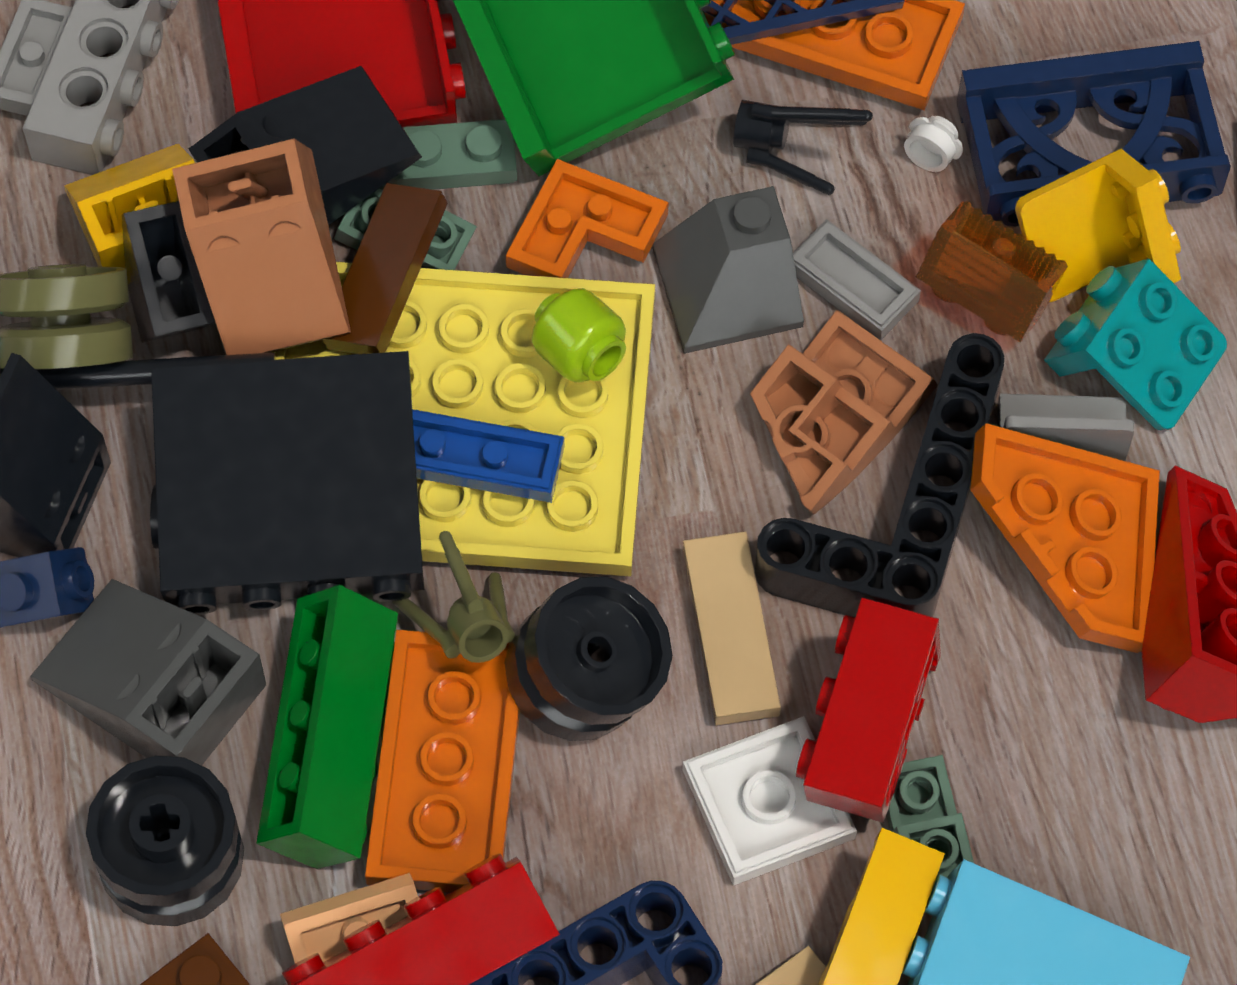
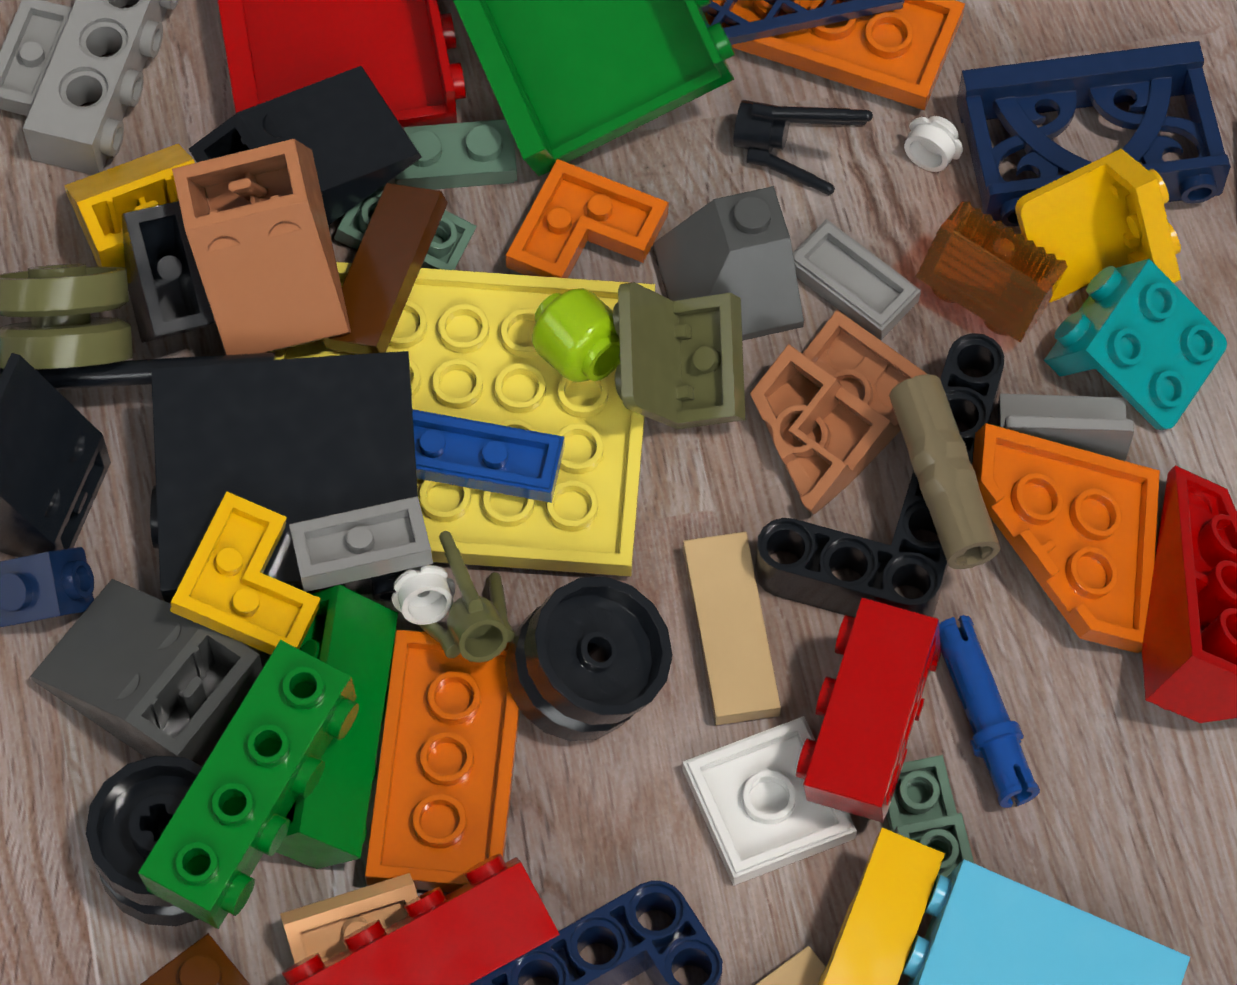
(228, 586): none -> yellow plate
(250, 785): none -> green brick
(361, 544): none -> light grey plate
(424, 594): none -> white plate
(680, 357): none -> olive bracket
(944, 472): none -> dark tan axle
(995, 735): none -> blue pin

